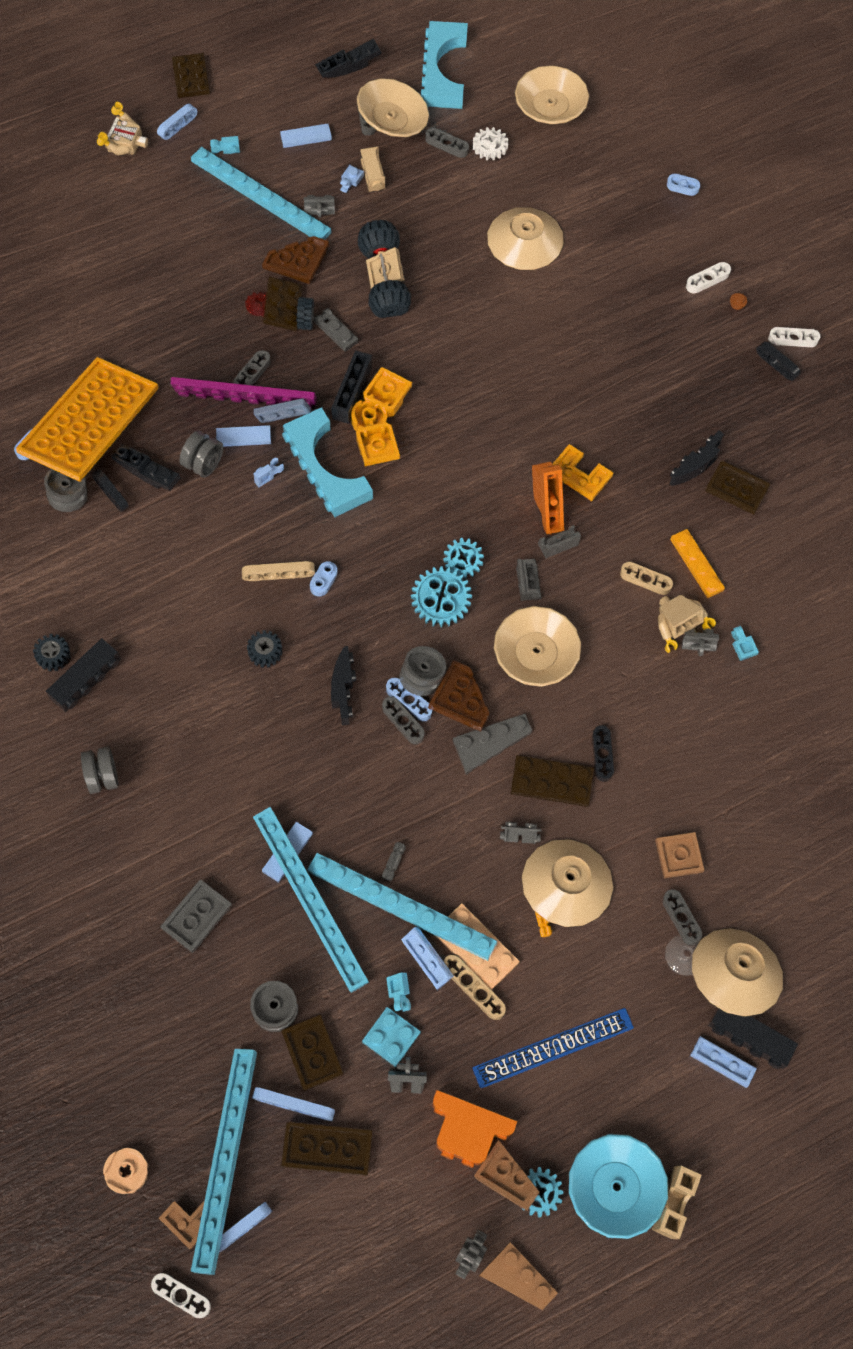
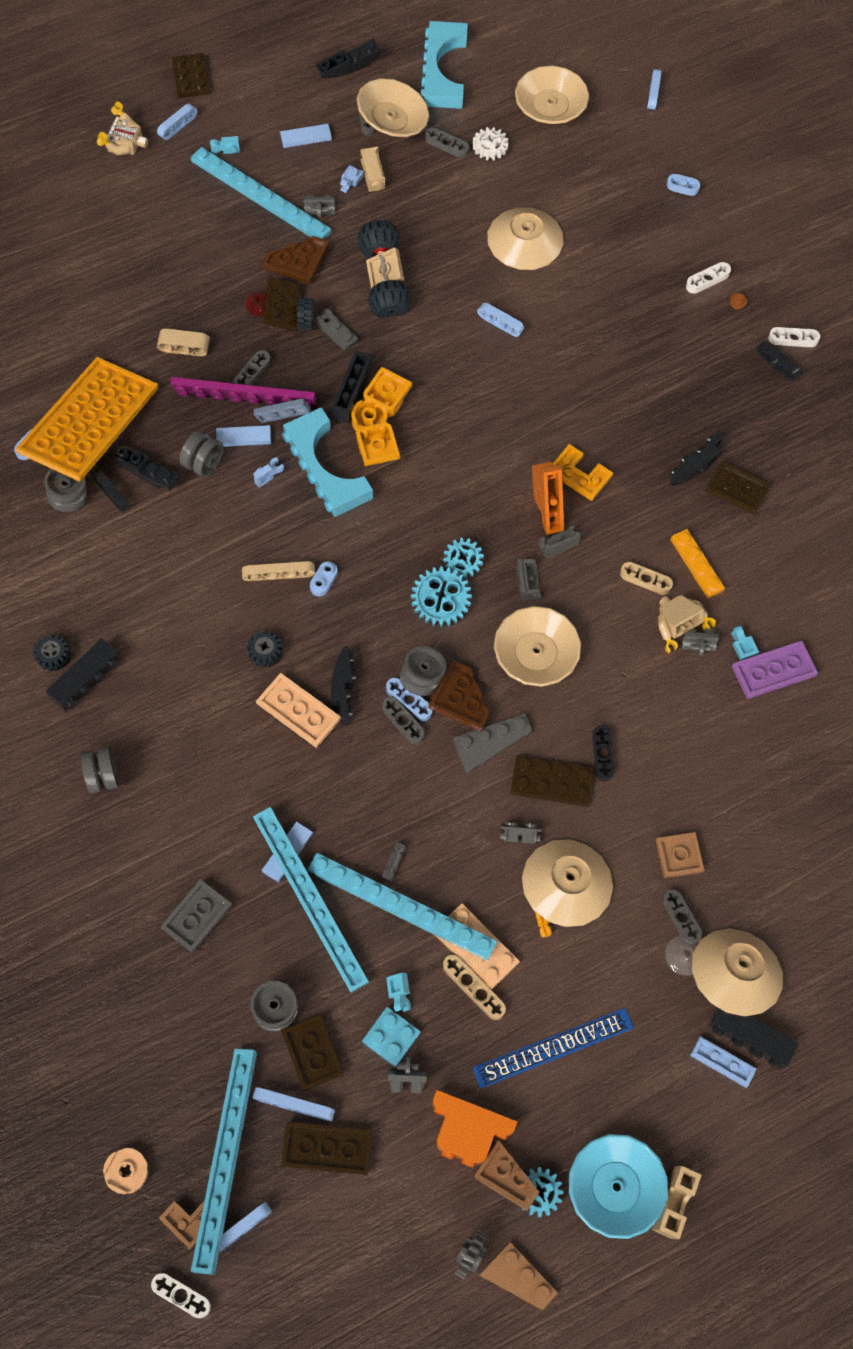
(183, 342): none -> tan beam
(298, 710): none -> light nougat plate
(427, 957): light blue tile -> none
(500, 319): none -> light blue beam
(654, 88): none -> light blue beam
(774, 669): none -> medium lavender plate

